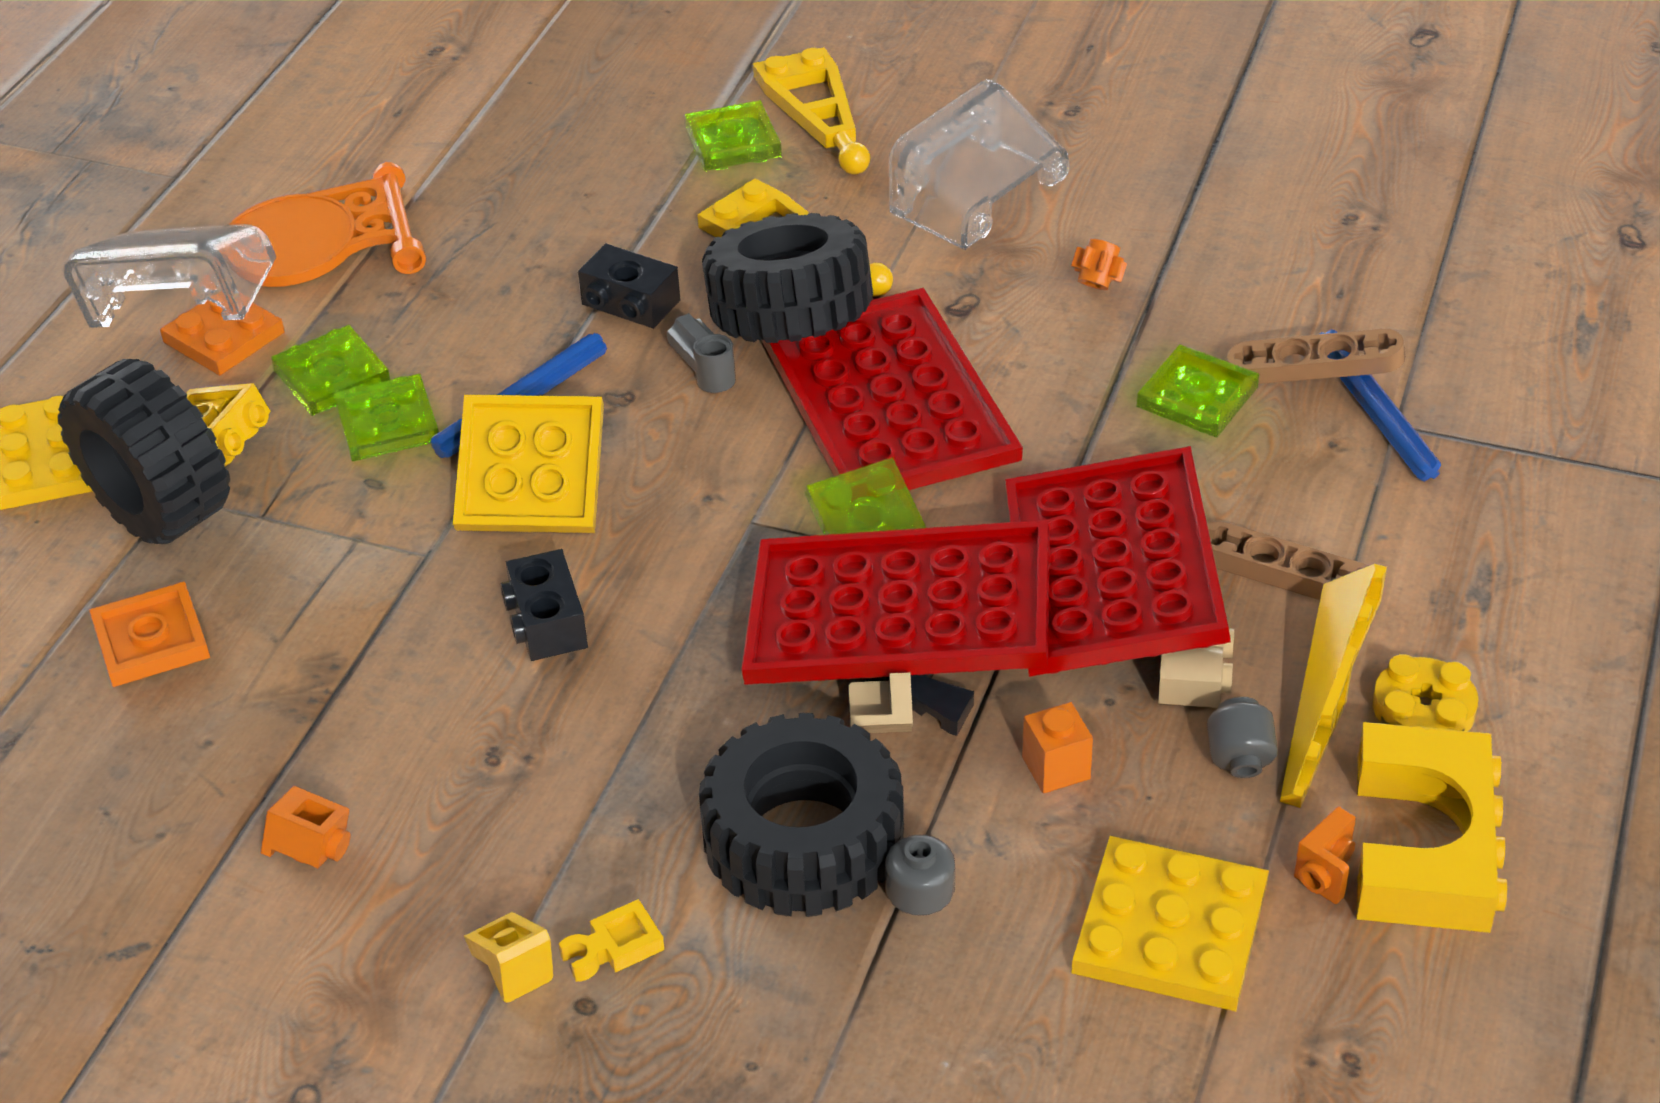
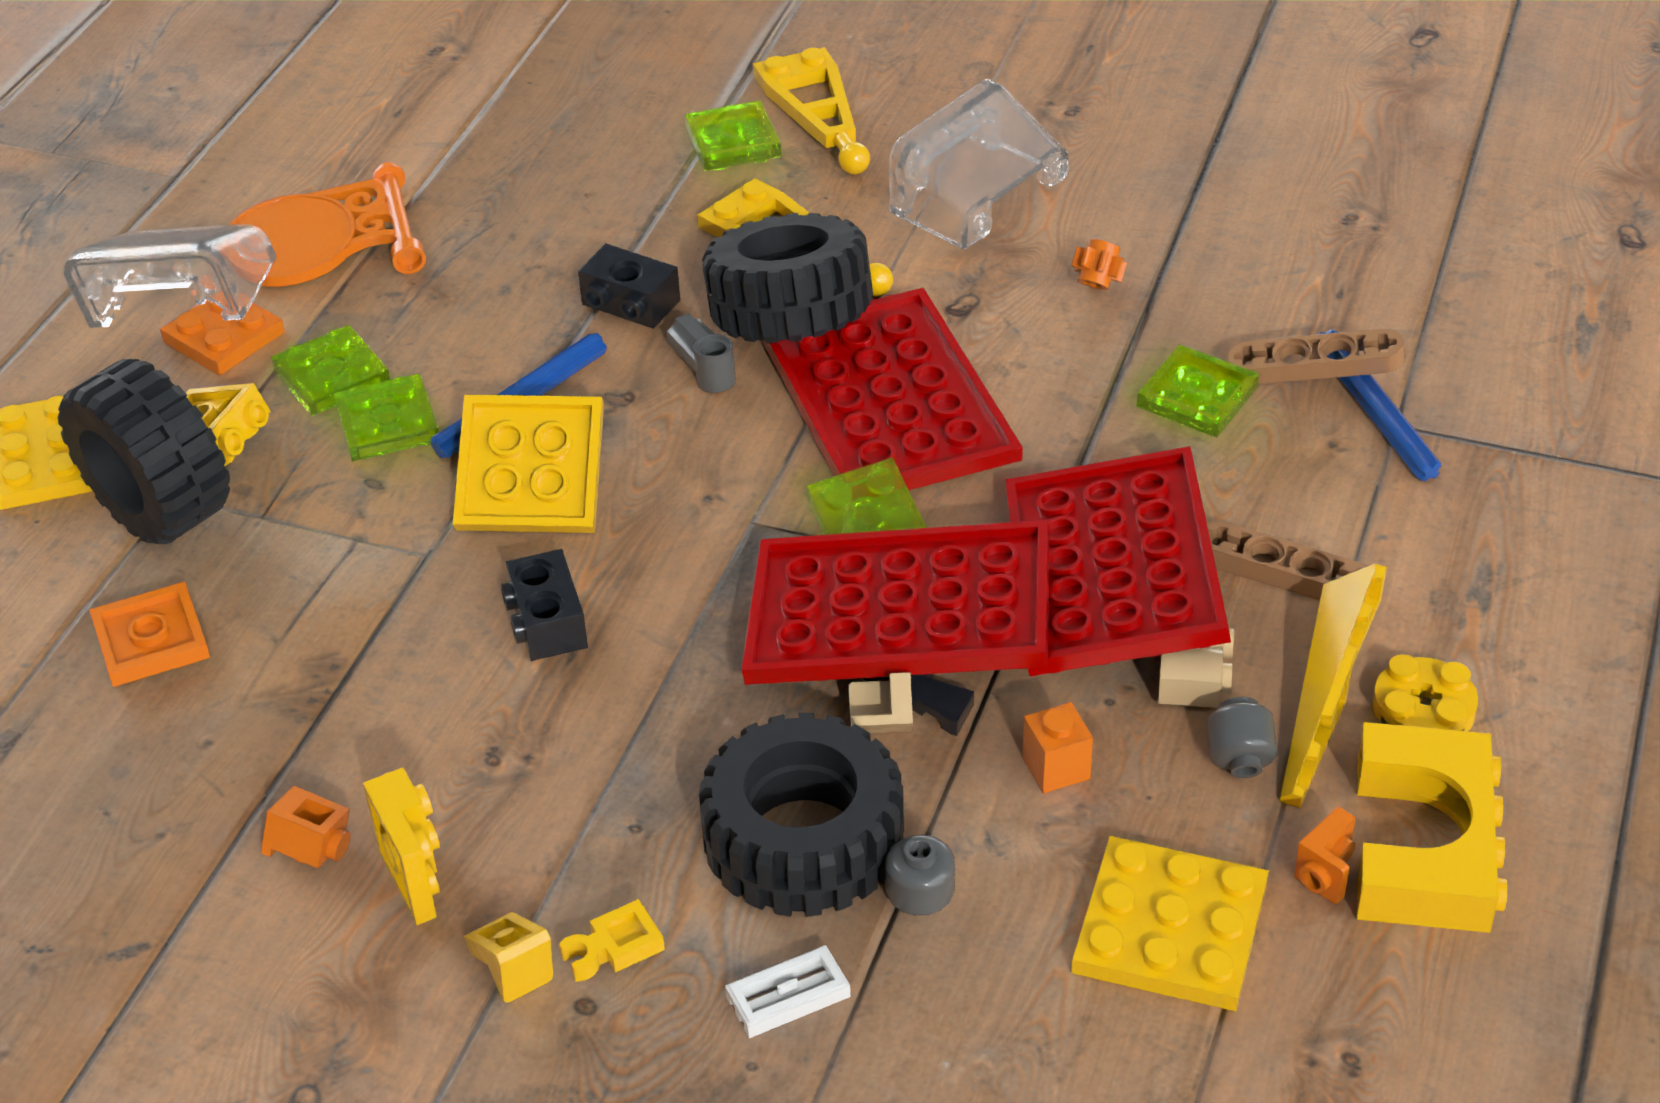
(405, 839): none -> yellow plate
(792, 997): none -> white tile

